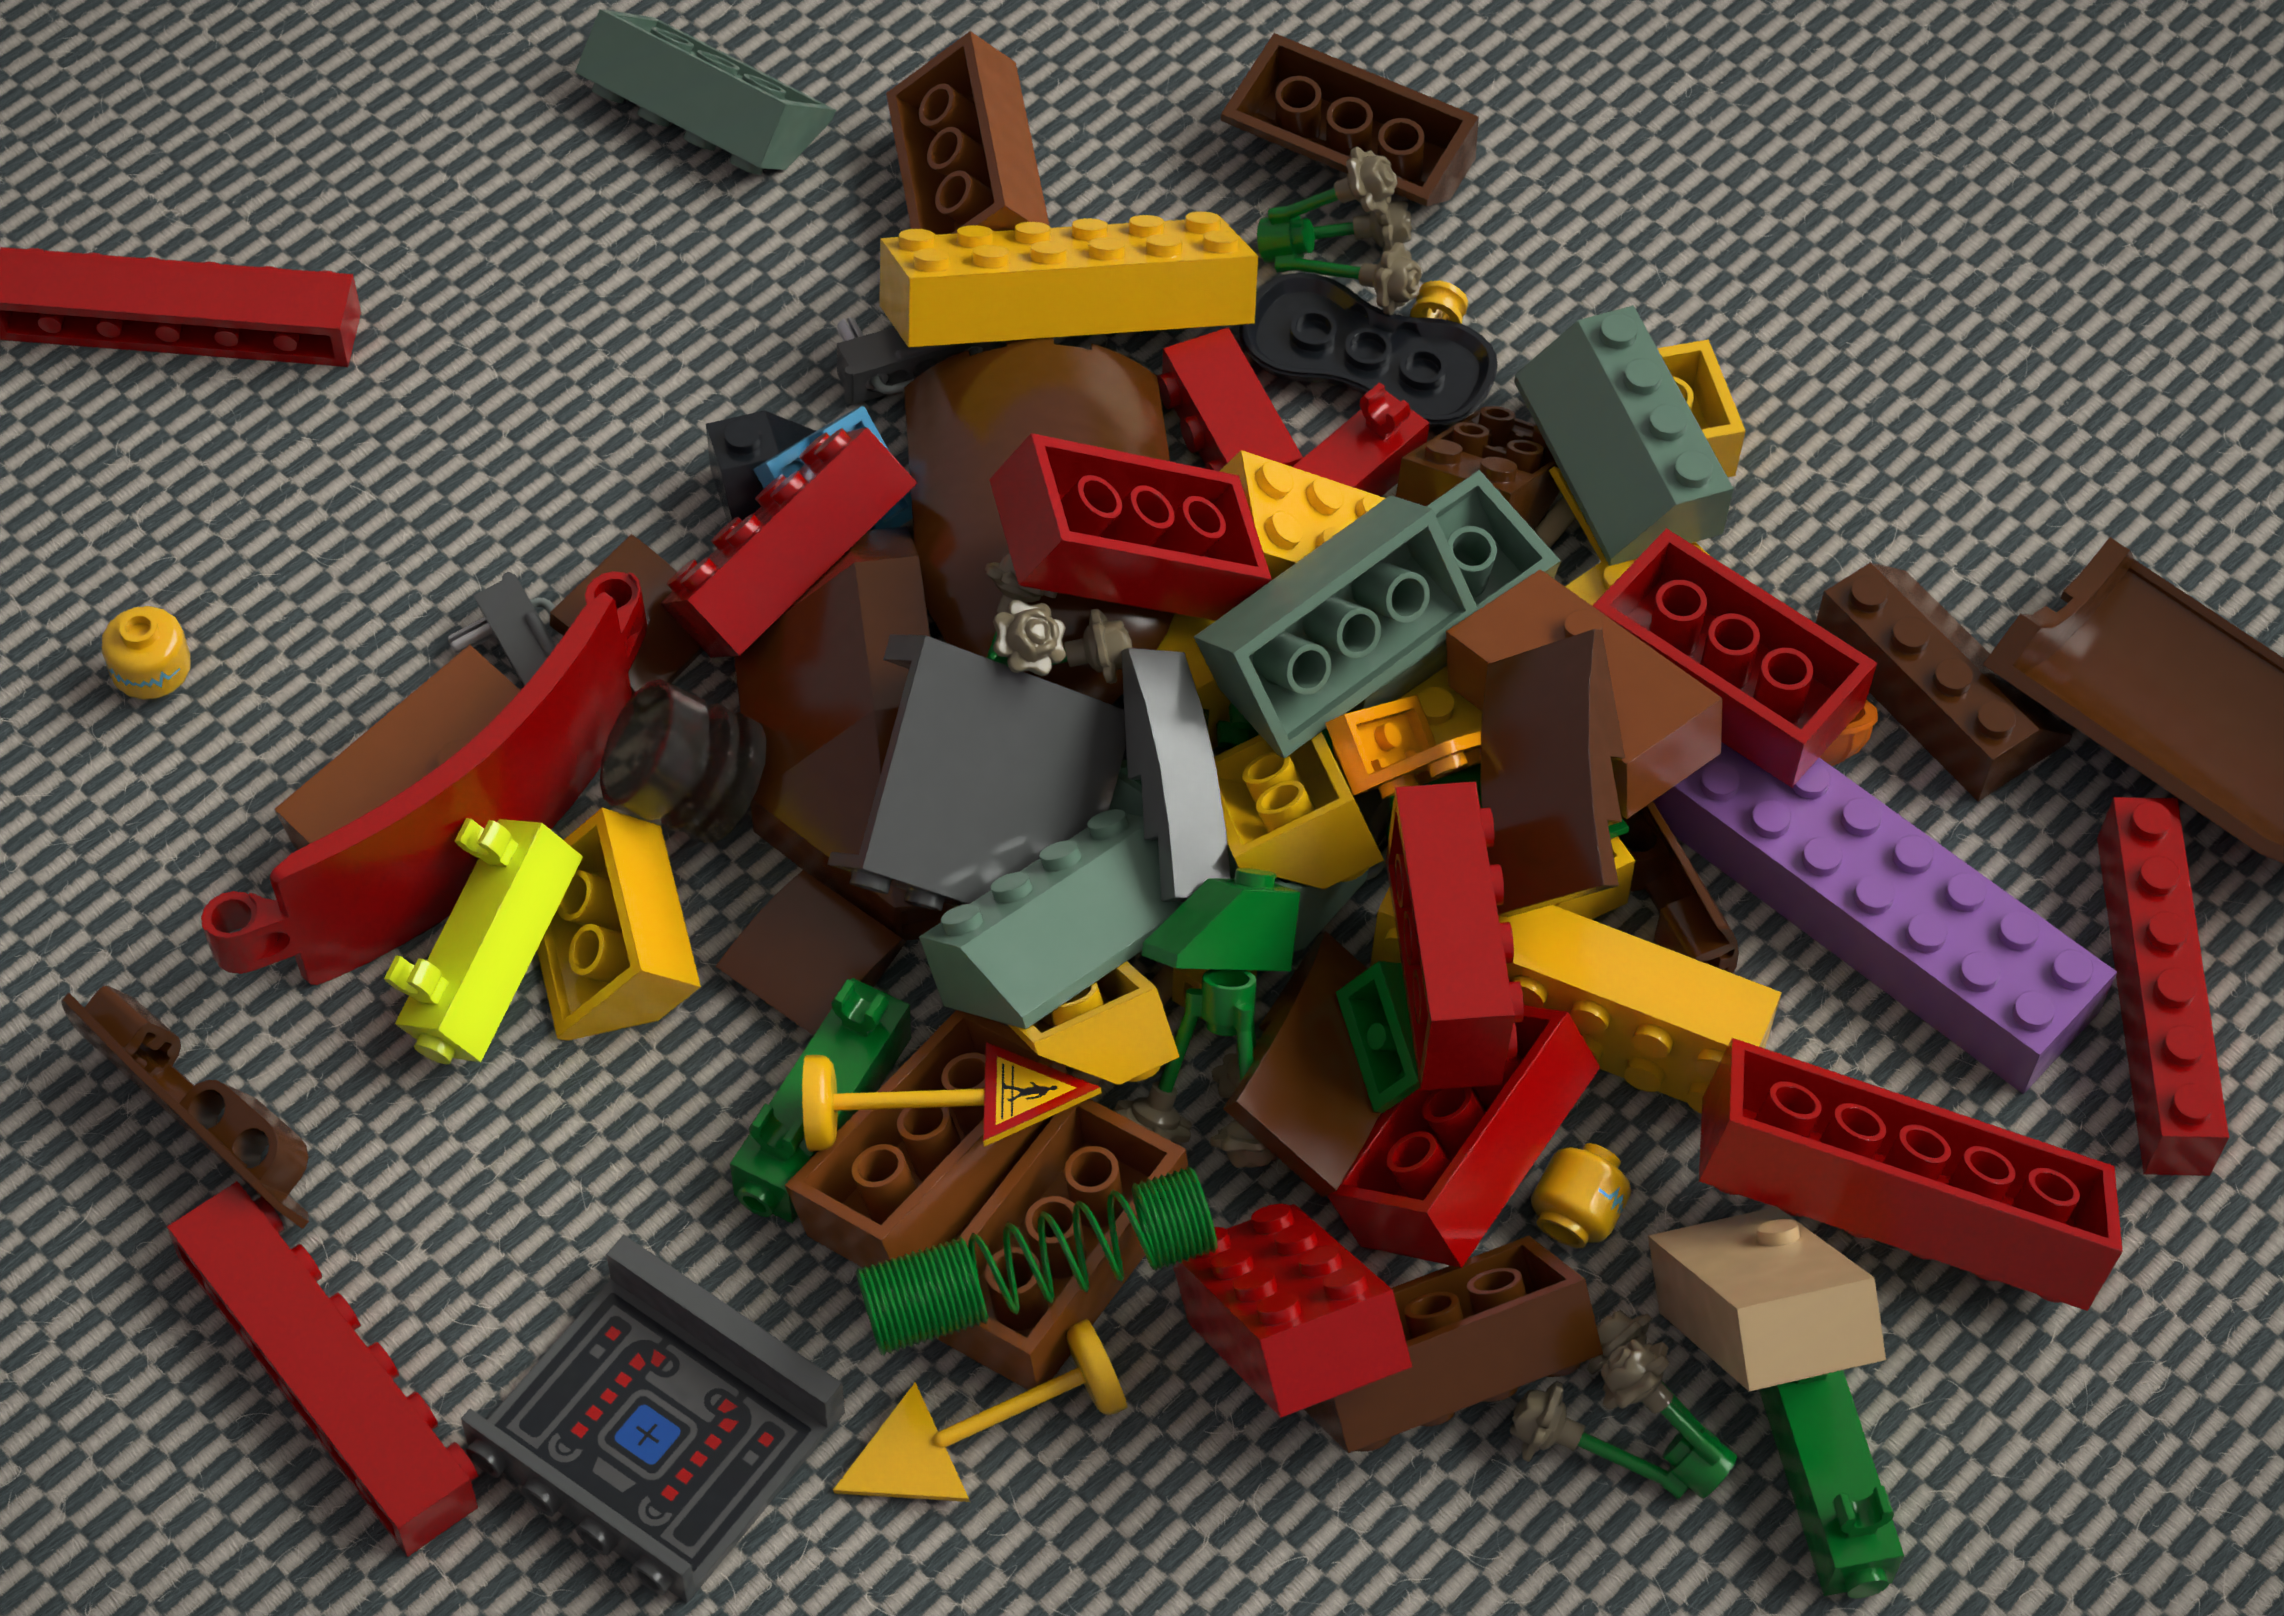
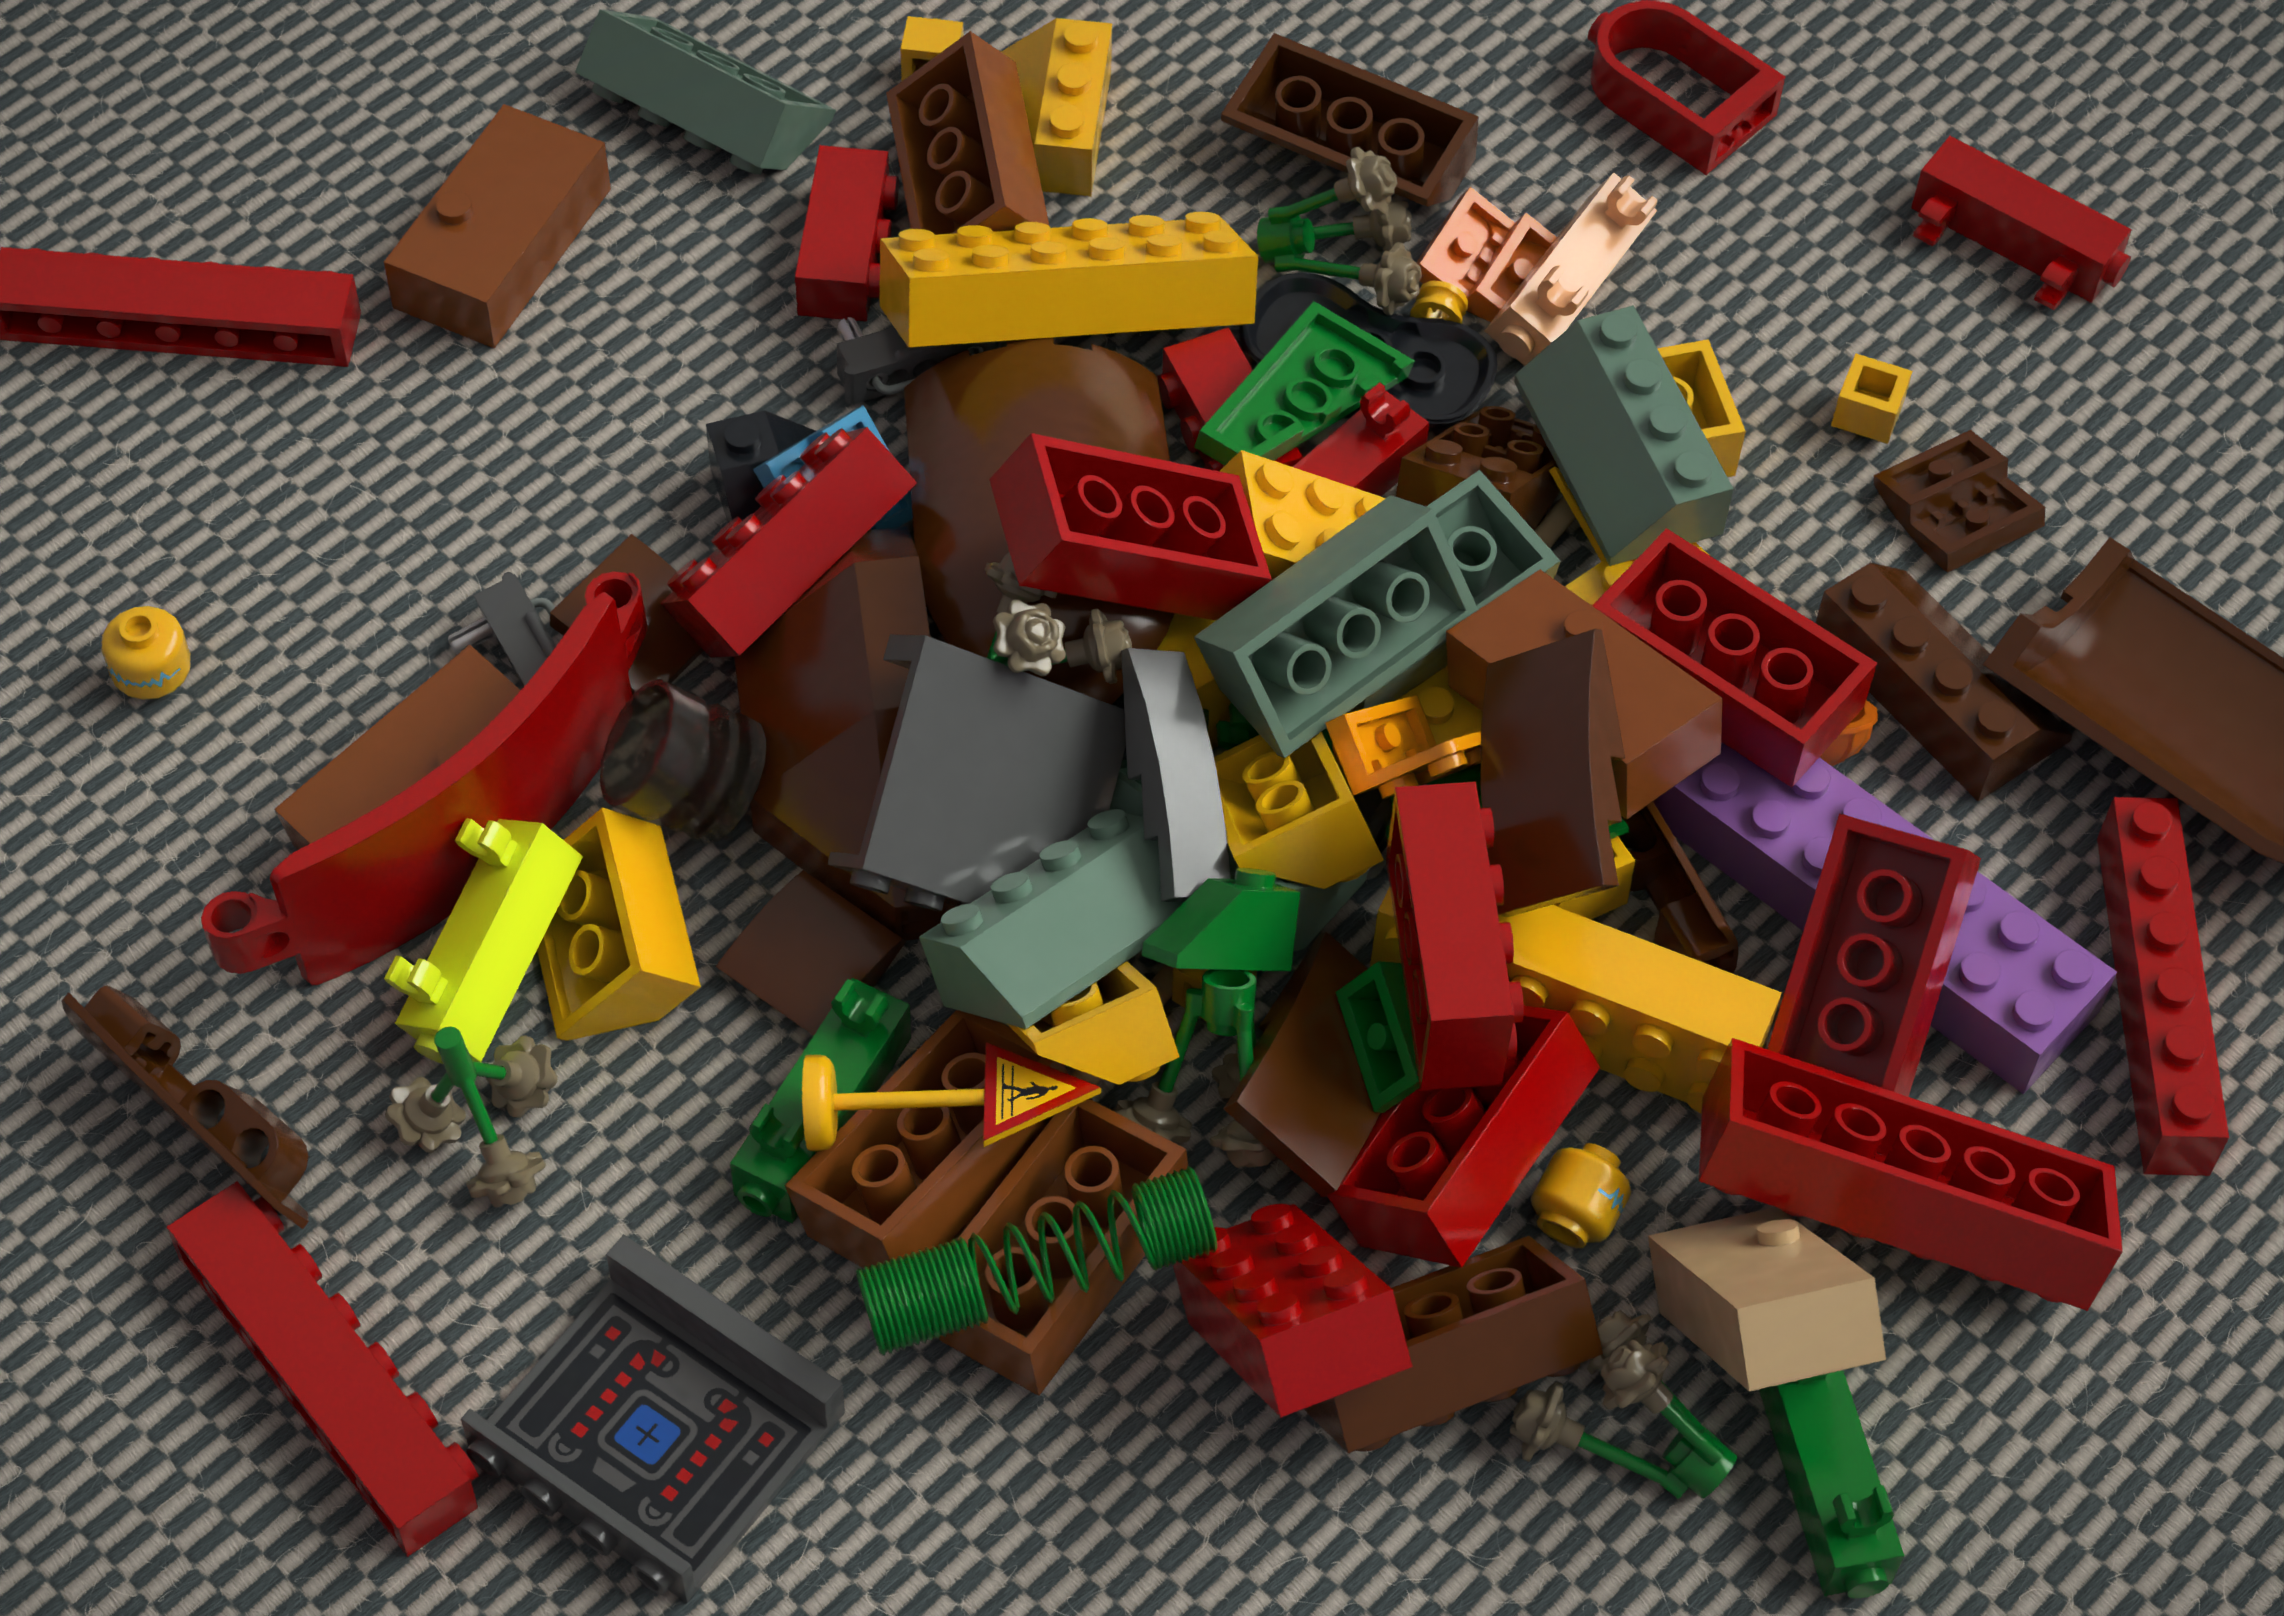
(431, 1117): none -> dark tan plant
(498, 225): none -> dark orange brick
(843, 233): none -> red brick
(911, 1455): yellow piece -> none
(926, 39): none -> yellow plate
(1065, 93): none -> yellow slope
(1302, 387): none -> green wing
(1484, 253): none -> orange slope
(1571, 269): none -> light nougat brick
(1671, 29): none -> red window
(1871, 398): none -> yellow plate
(1874, 953): none -> red brick
(1959, 501): none -> reddish brown slope
(2021, 221): none -> red brick

